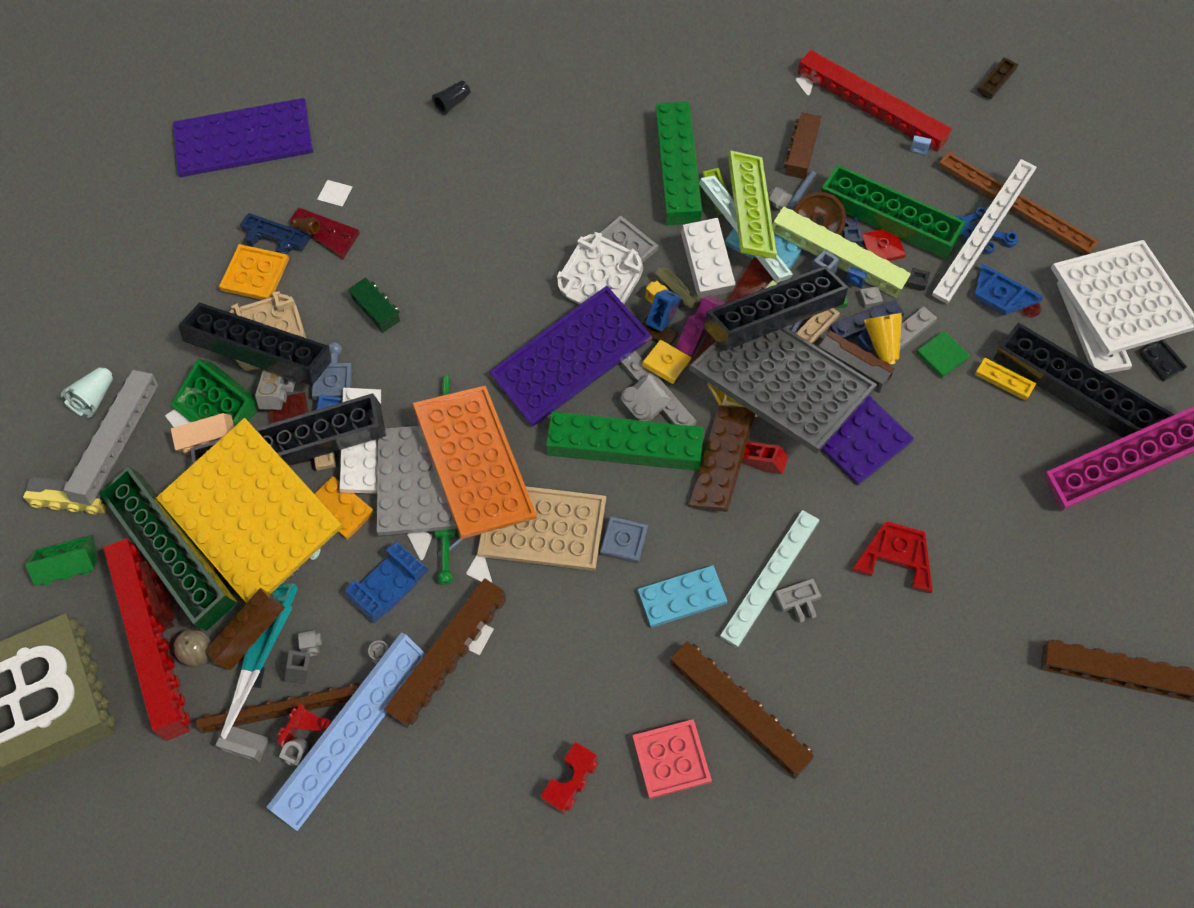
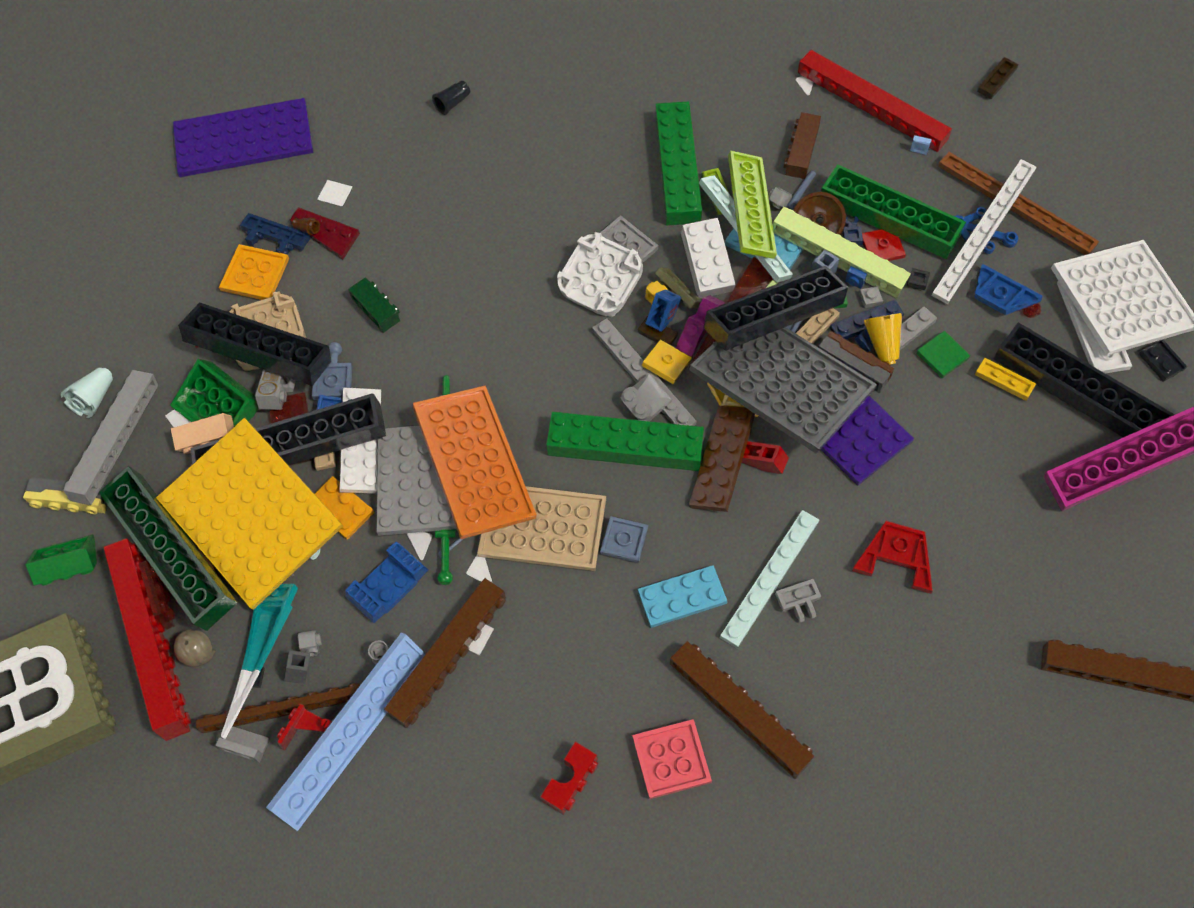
(245, 629): reddish brown brick -> none
(294, 751): light grey plate -> none
(570, 355): dark purple plate -> none

